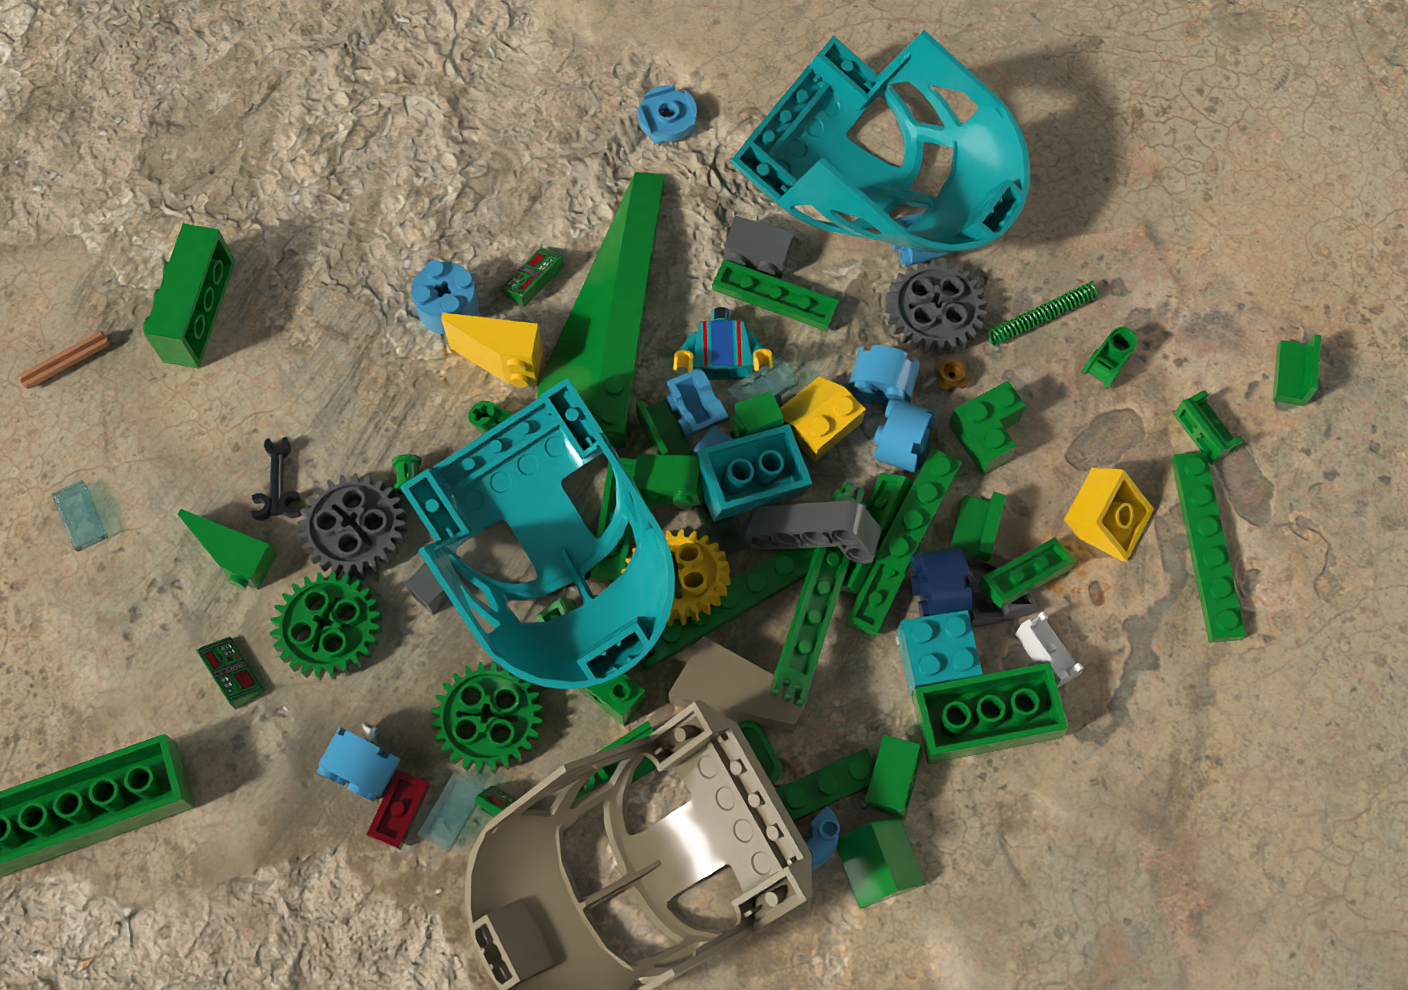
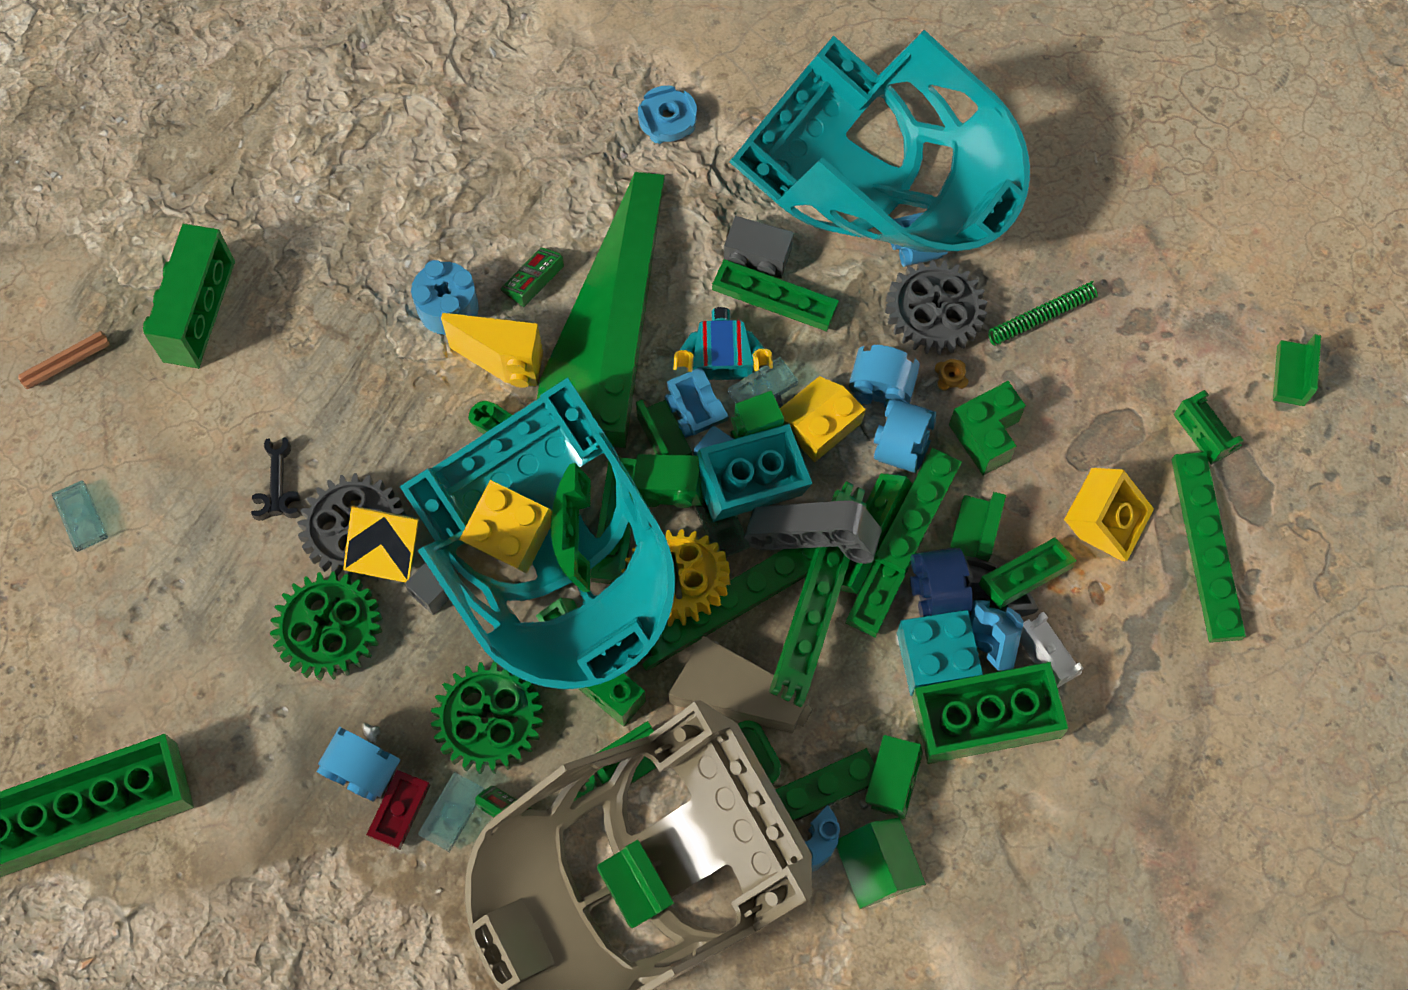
(231, 671): slope -> none
(238, 555): green slope -> none
(380, 544): none -> yellow piece
(405, 464): green bush -> none
(508, 526): none -> yellow brick
(571, 496): none -> green slope
(634, 884): none -> green panel
(996, 633): none -> dark azure cylinder
(1109, 360): green piece -> none

